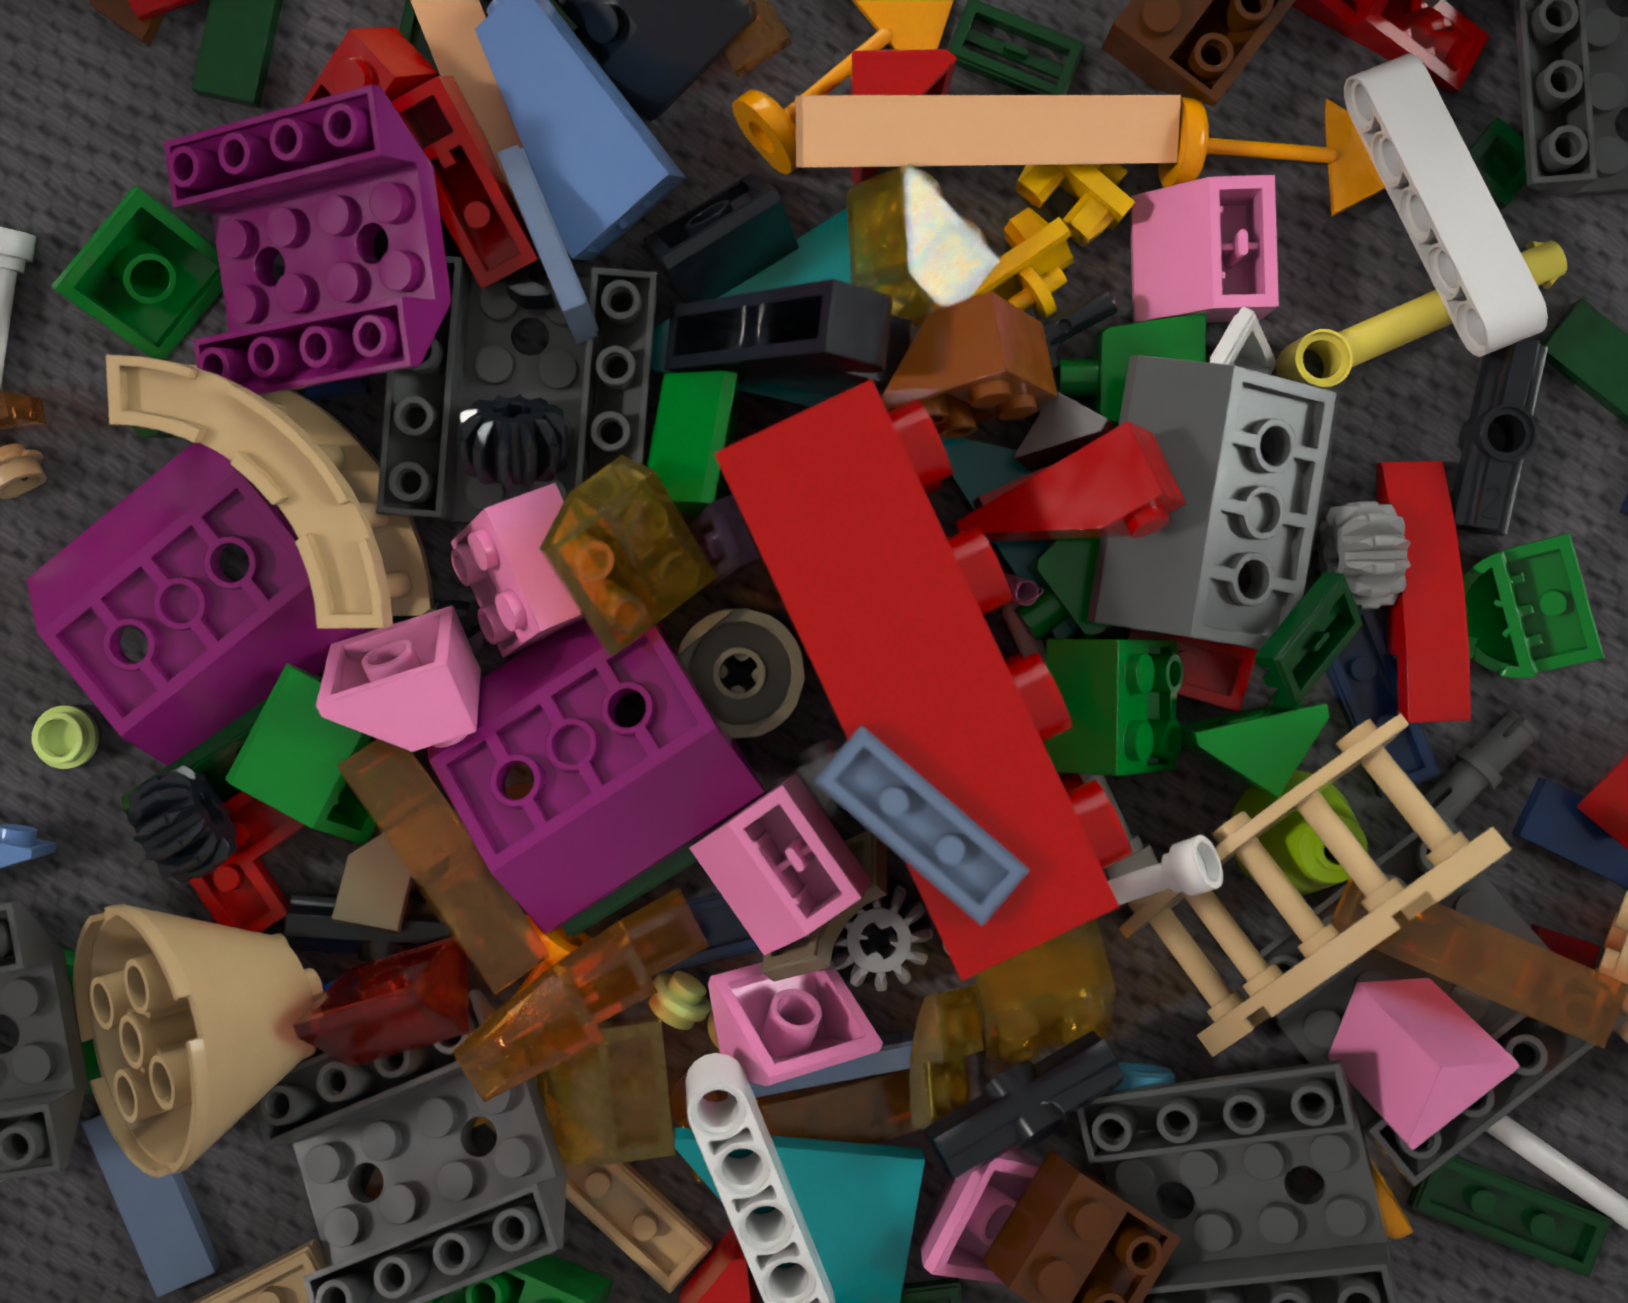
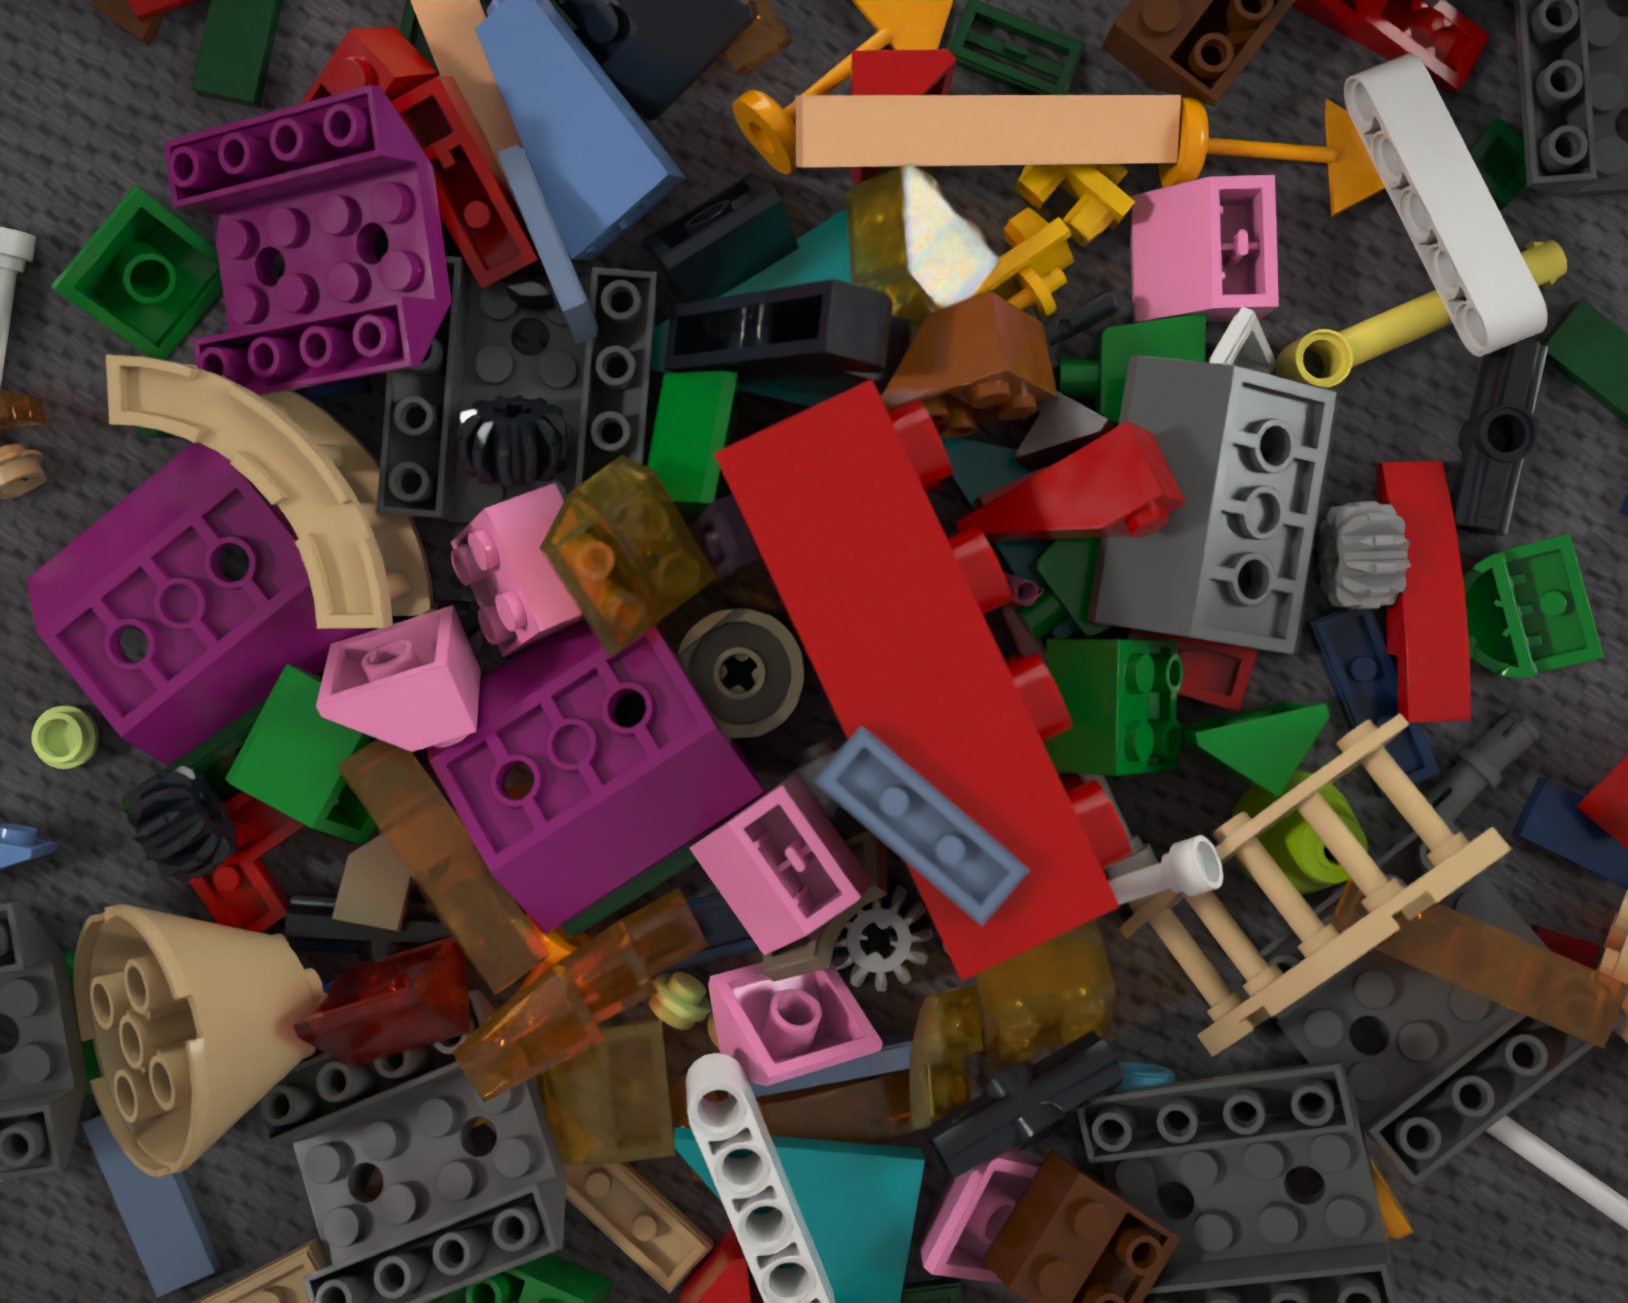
(1309, 640): dark green tile -> none
(1416, 1055): bright pink slope -> none
(1513, 1213): dark green tile -> none

